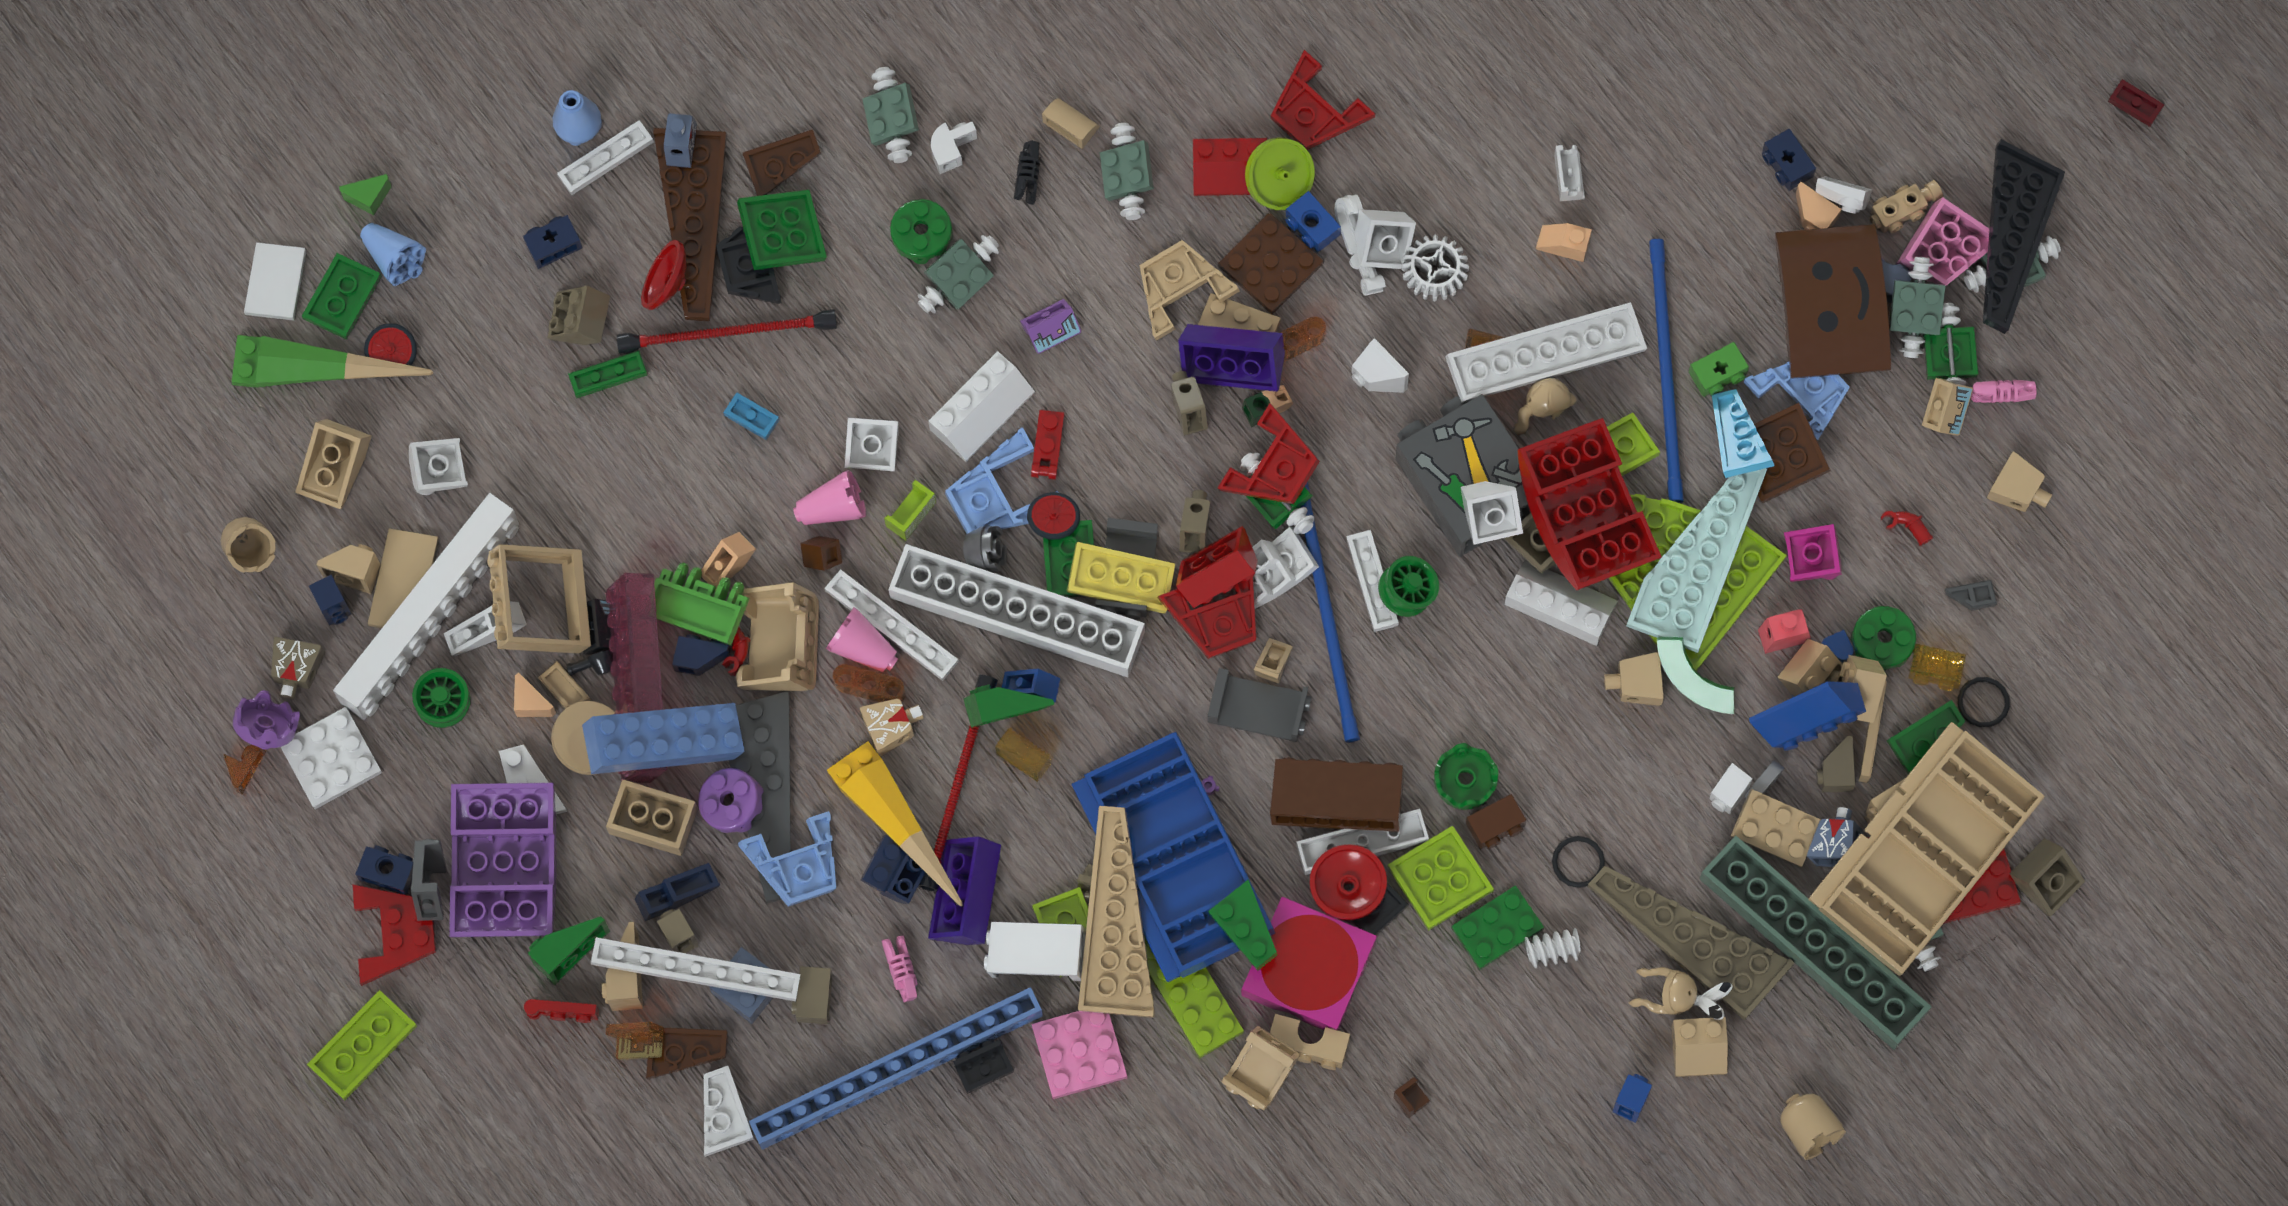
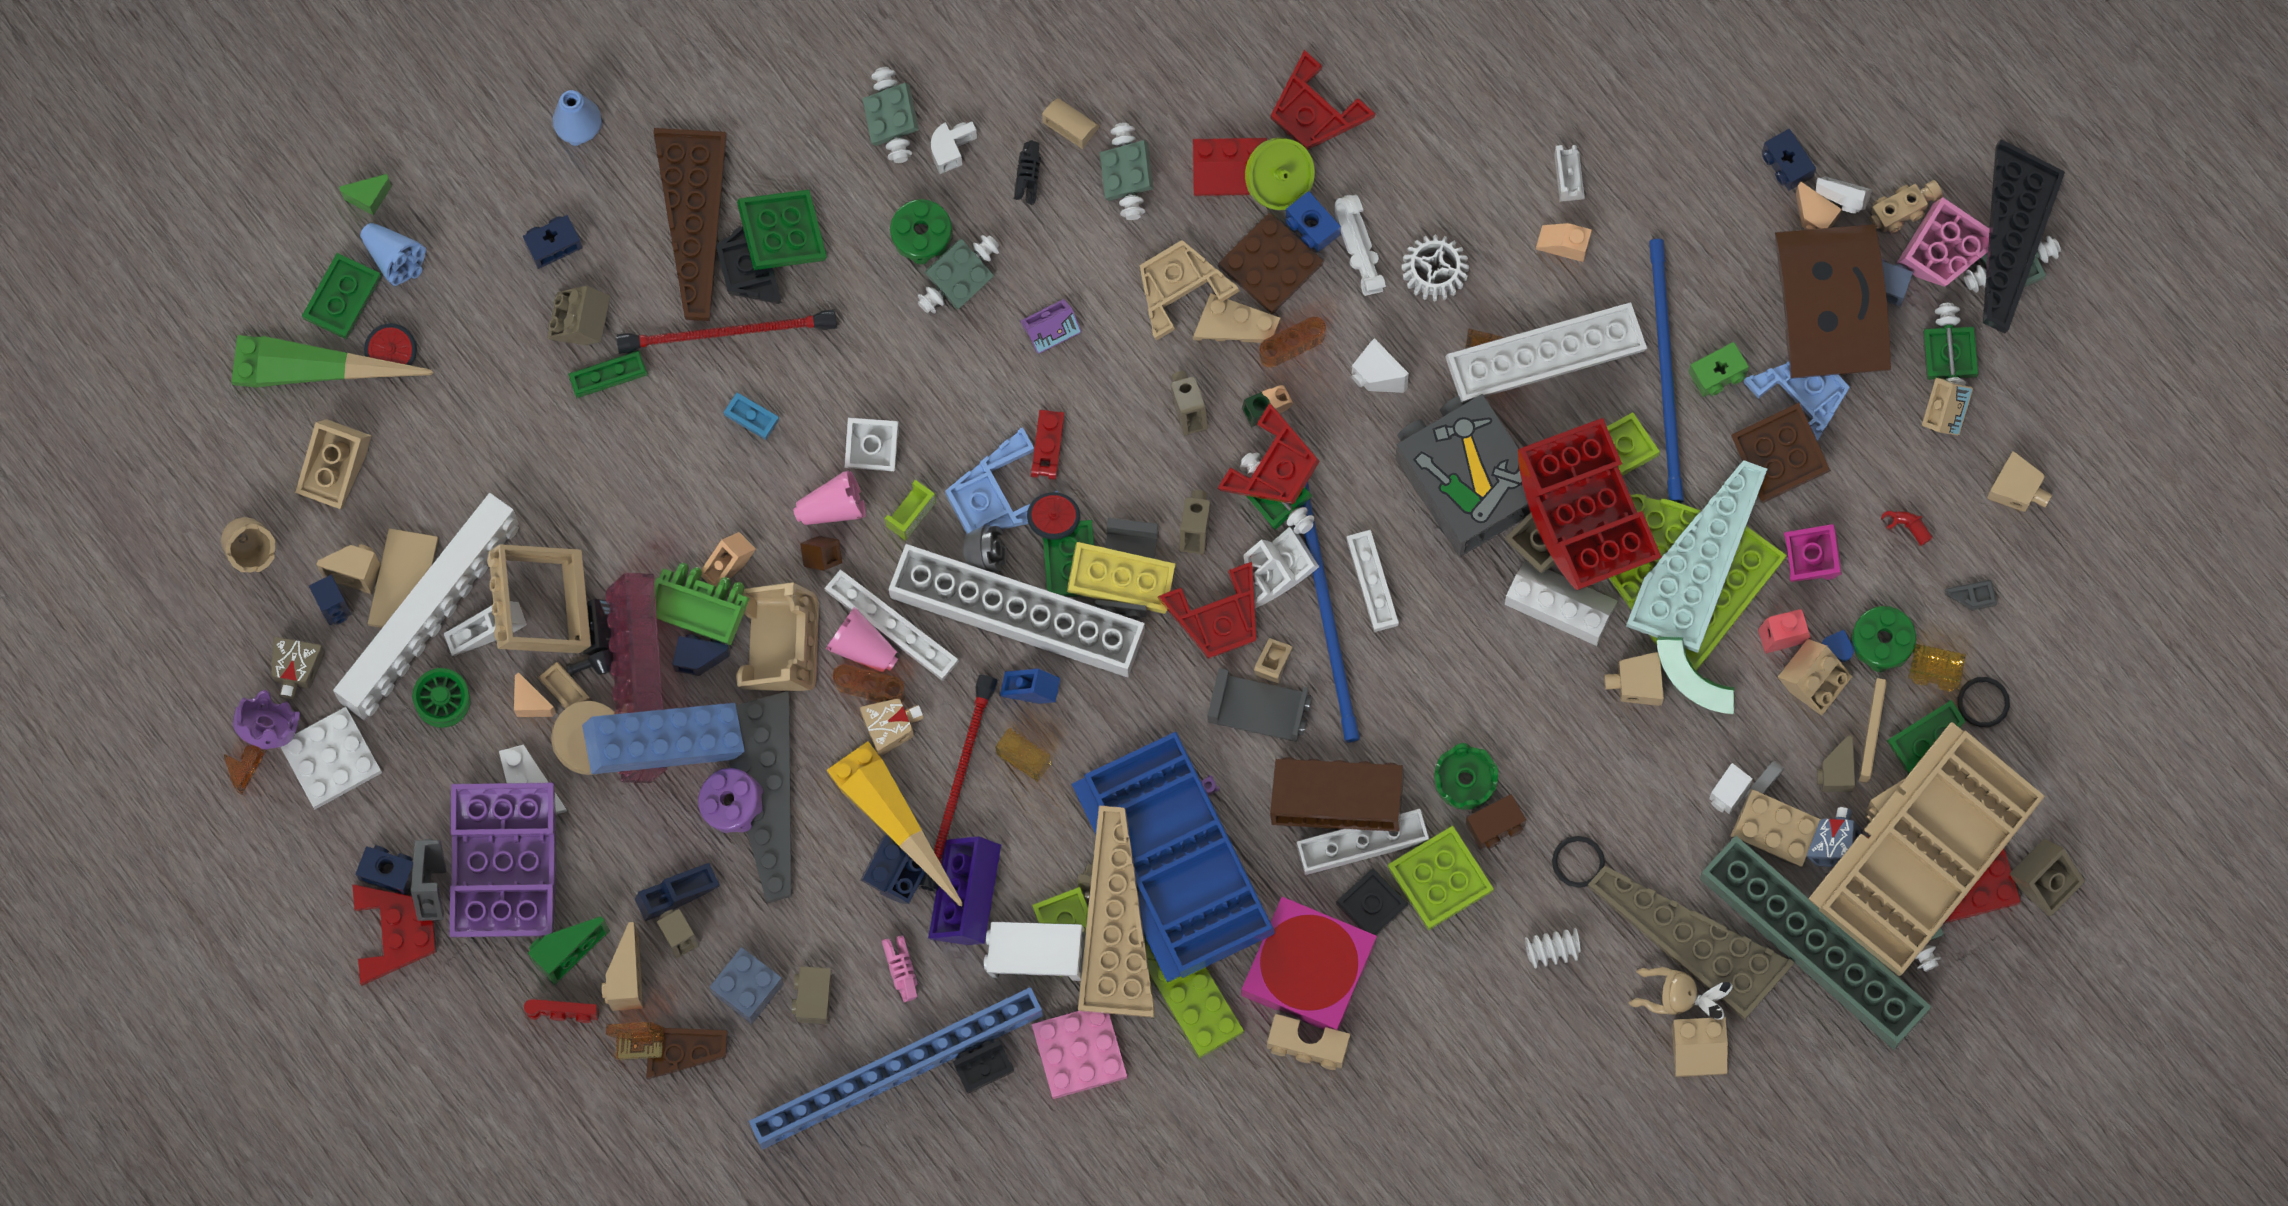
(275, 281): white tile -> none
(362, 1045): lime plate -> none
(436, 465): white slope -> none
(605, 157): white plate -> none
(652, 817): tan brick -> none
(665, 276): red dish -> none
(679, 135): sand blue torso -> none
(695, 969): white plate -> none
(723, 1113): white wing -> none
(740, 646): red piece -> none
(779, 160): reddish brown wing -> none
(799, 873): light blue wing -> none
(981, 406): white slope -> none
(996, 704): green slope -> none
(1217, 568): red slope -> none
(1232, 357): dark purple slope -> none
(1245, 926): green wing -> none
(1260, 1068): tan panel -> none
(1348, 866): red dish -> none
(1383, 238): white slope -> none
(1408, 586): green wheel -> none
(1411, 1097): reddish brown panel -> none
(1491, 511): white slope -> none
(1497, 927): green plate -> none
(1542, 400): tan piece -> none
(1632, 1097): blue brick -> none
(1737, 436): medium azure wing -> none
(1809, 714): blue slope -> none
(1810, 1124): tan cylinder -> none
(1870, 680): tan brick -> none
(1916, 307): sand green plate -> none
(2003, 391): bright pink hinge -> none
(2136, 103): dark red plate -> none

